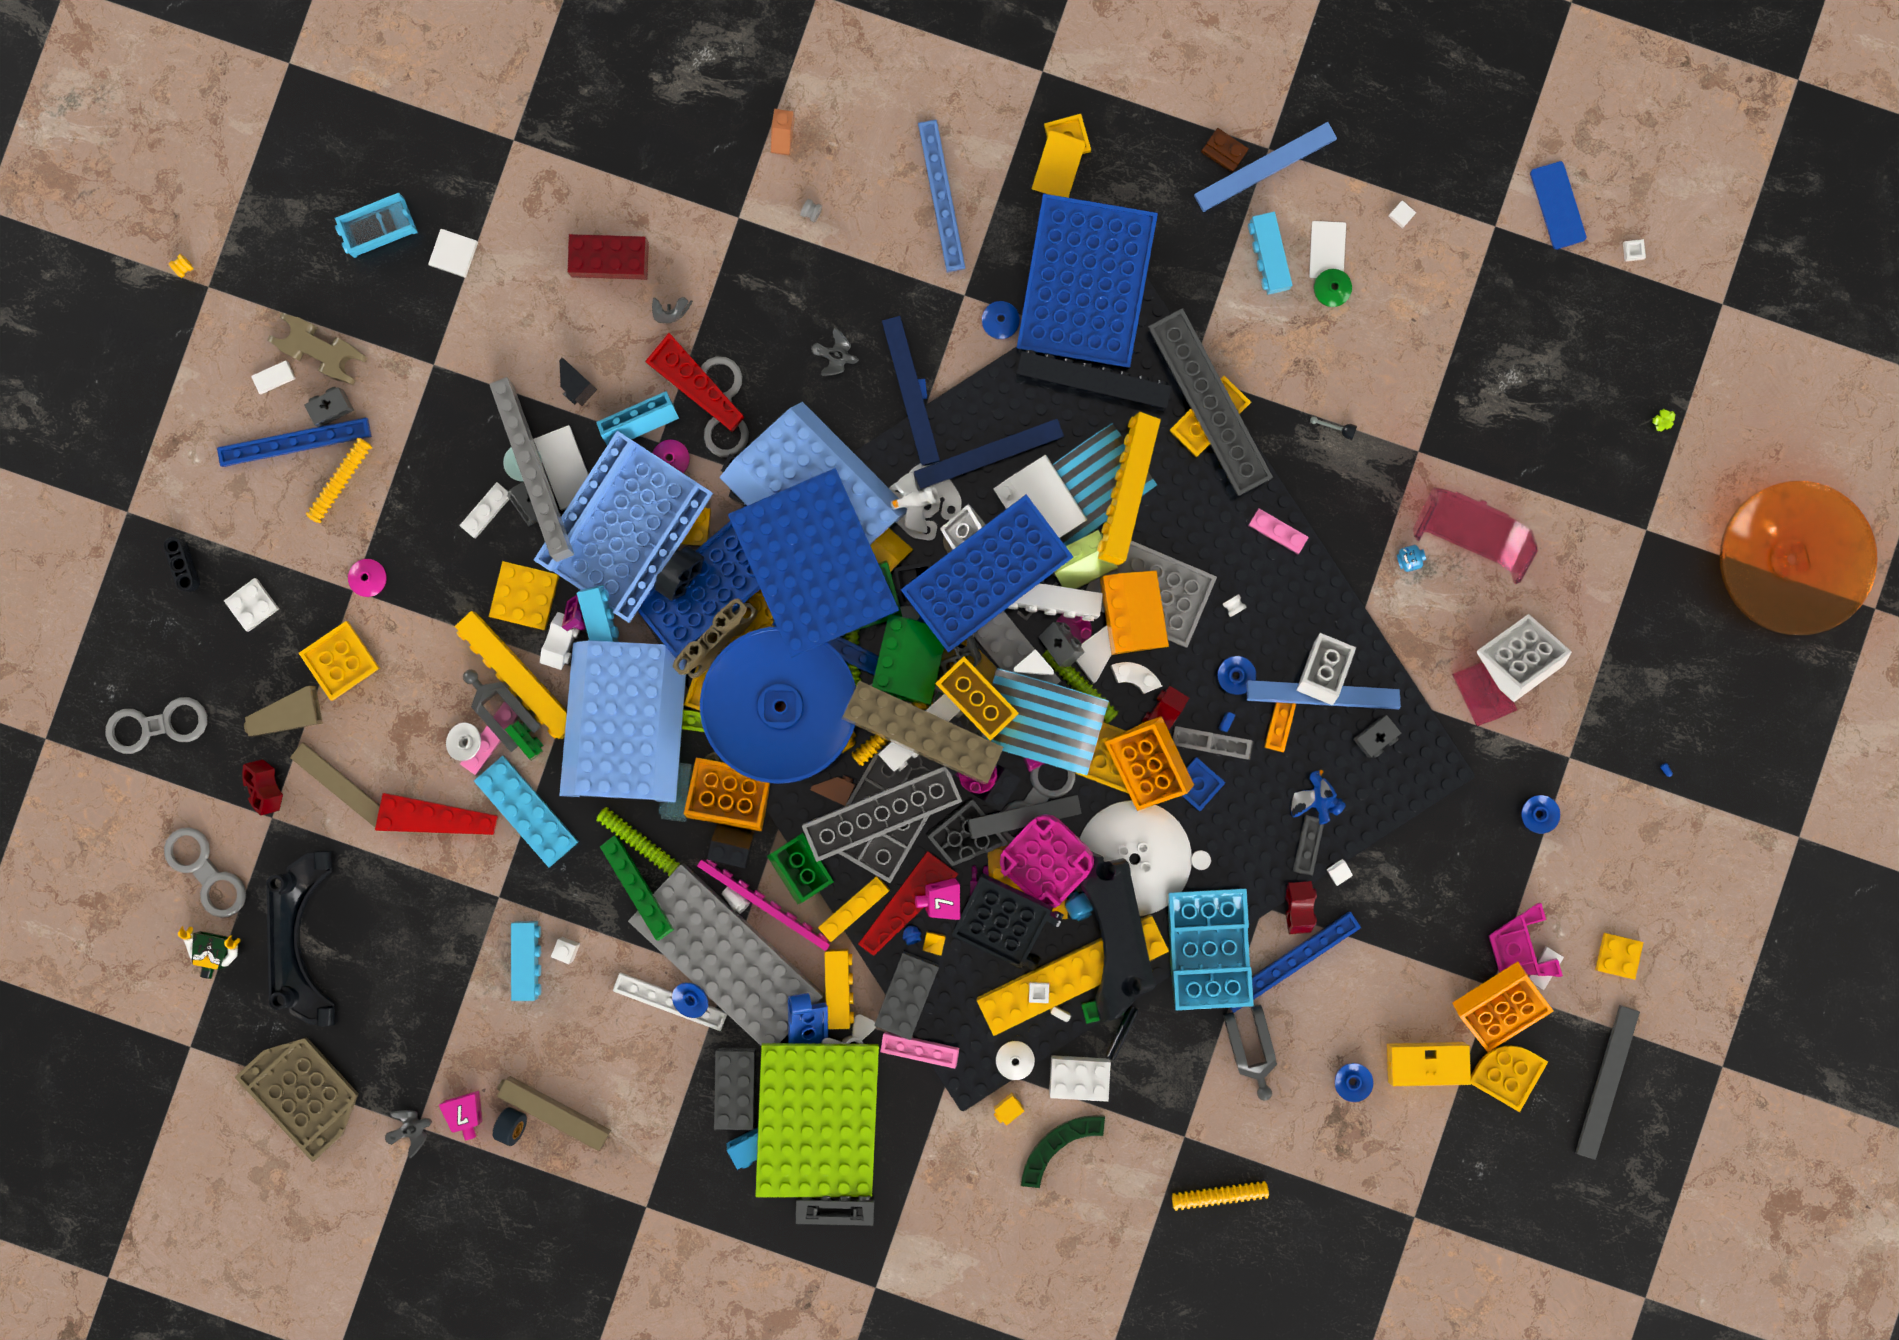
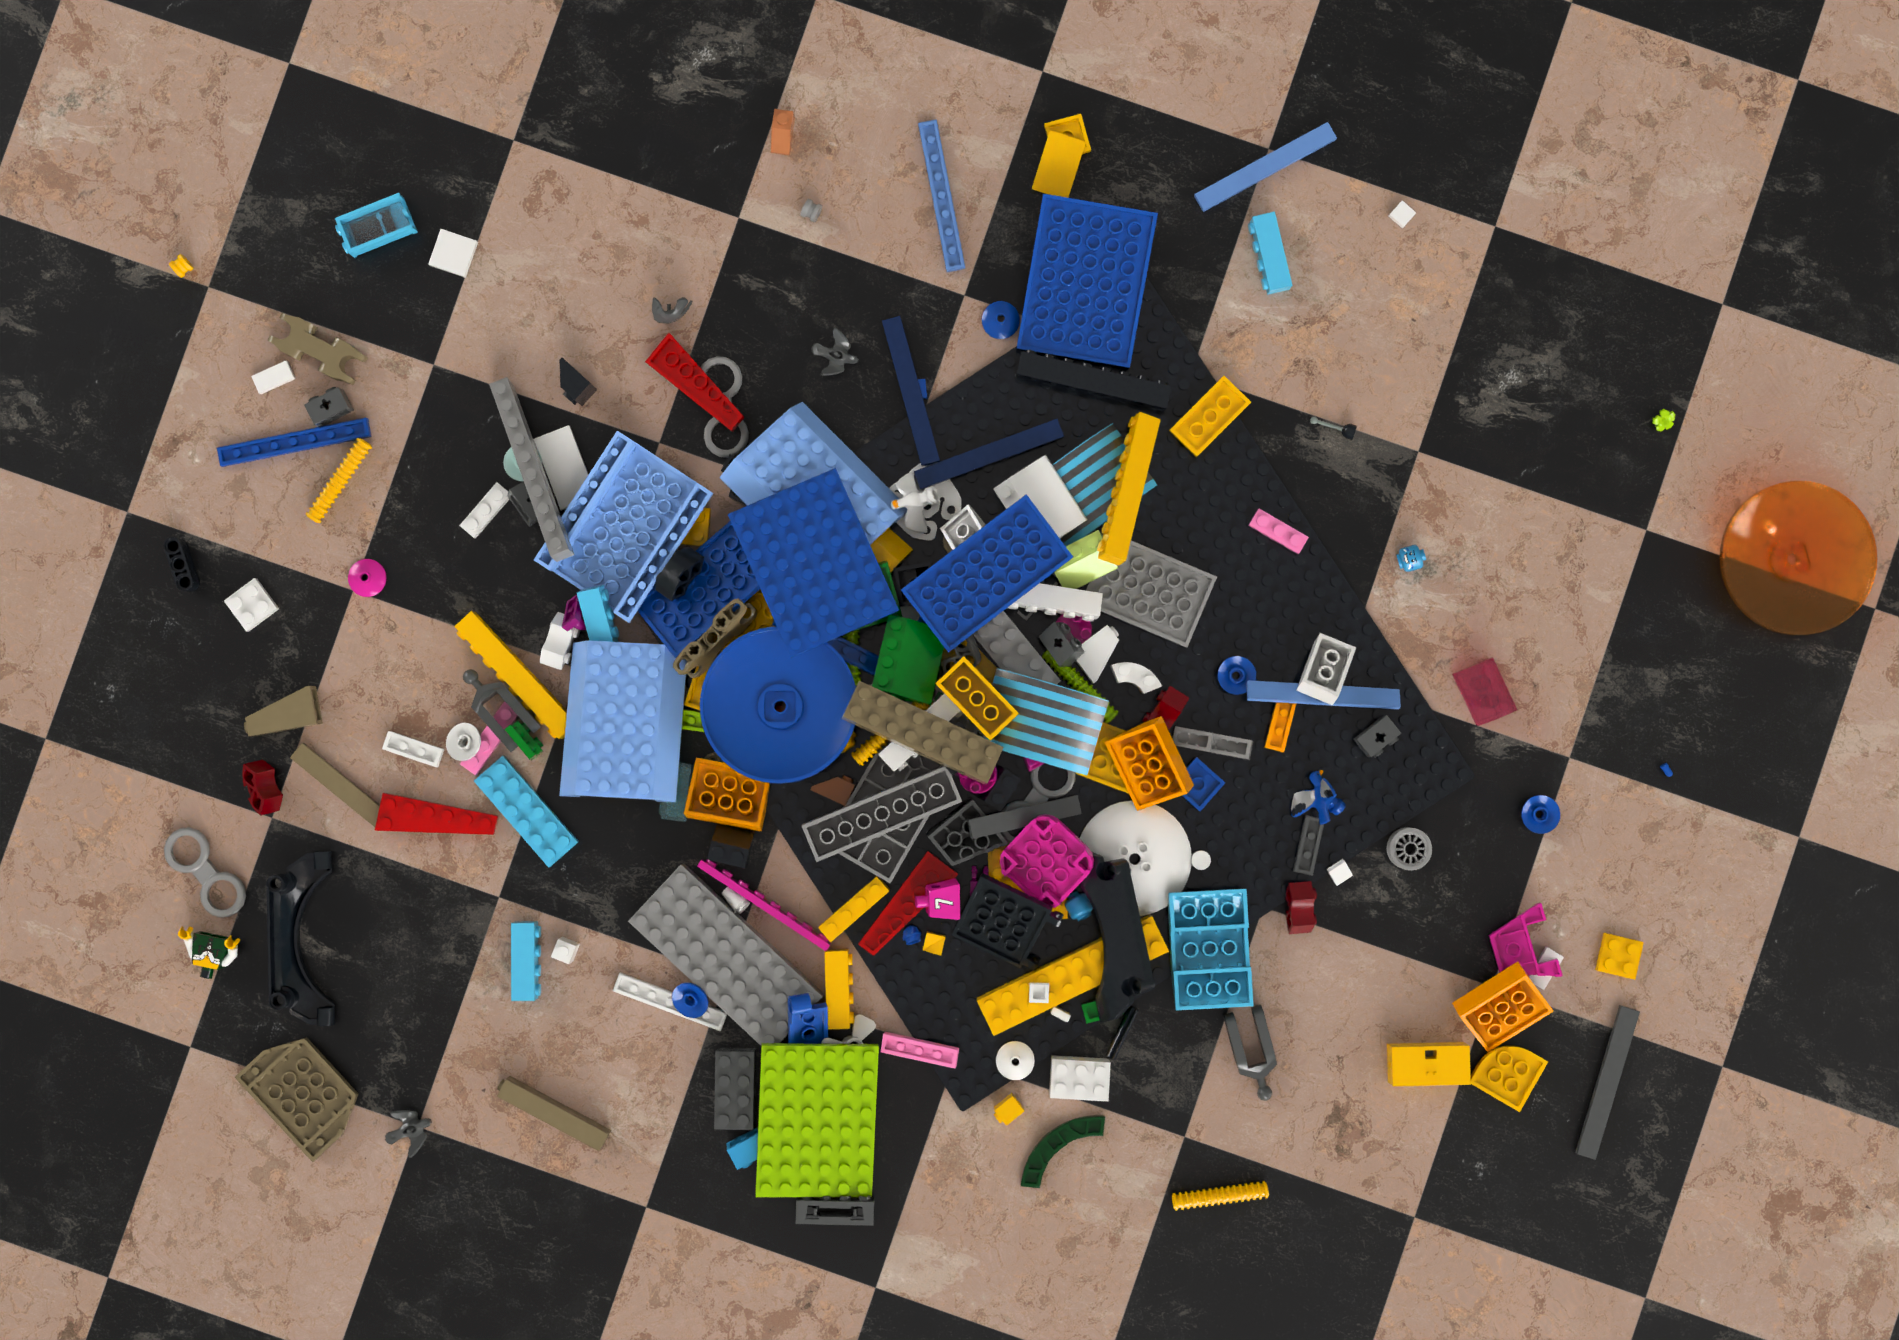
(156, 725): light grey bar -> none
(339, 660): yellow plate -> none
(413, 749): none -> white plate
(463, 1113): dark pink torso -> none
(509, 1126): black wheel -> none
(524, 595): yellow plate -> none
(608, 257): dark red brick -> none
(636, 888): green plate -> none
(637, 841): lime piece -> none
(639, 418): medium azure brick -> none
(677, 450): dark pink dish -> none
(799, 869): green slope -> none
(906, 995): dark grey brick -> none
(1034, 664): white slope -> none
(1133, 612): light orange slope -> none
(1210, 402): dark grey plate -> none
(1224, 150): reddish brown plate -> none
(1226, 722): blue tile -> none
(1234, 605): white wheel -> none
(1302, 954): blue tile -> none
(1324, 291): green dish -> none
(1327, 247): white sticker -> none
(1362, 1086): blue dish -> none
(1423, 839): none -> light grey wheel
(1478, 529): clear pink piece -> none
(1523, 657): white slope -> none
(1558, 205): blue piece -> none
(1634, 250): white tile -> none

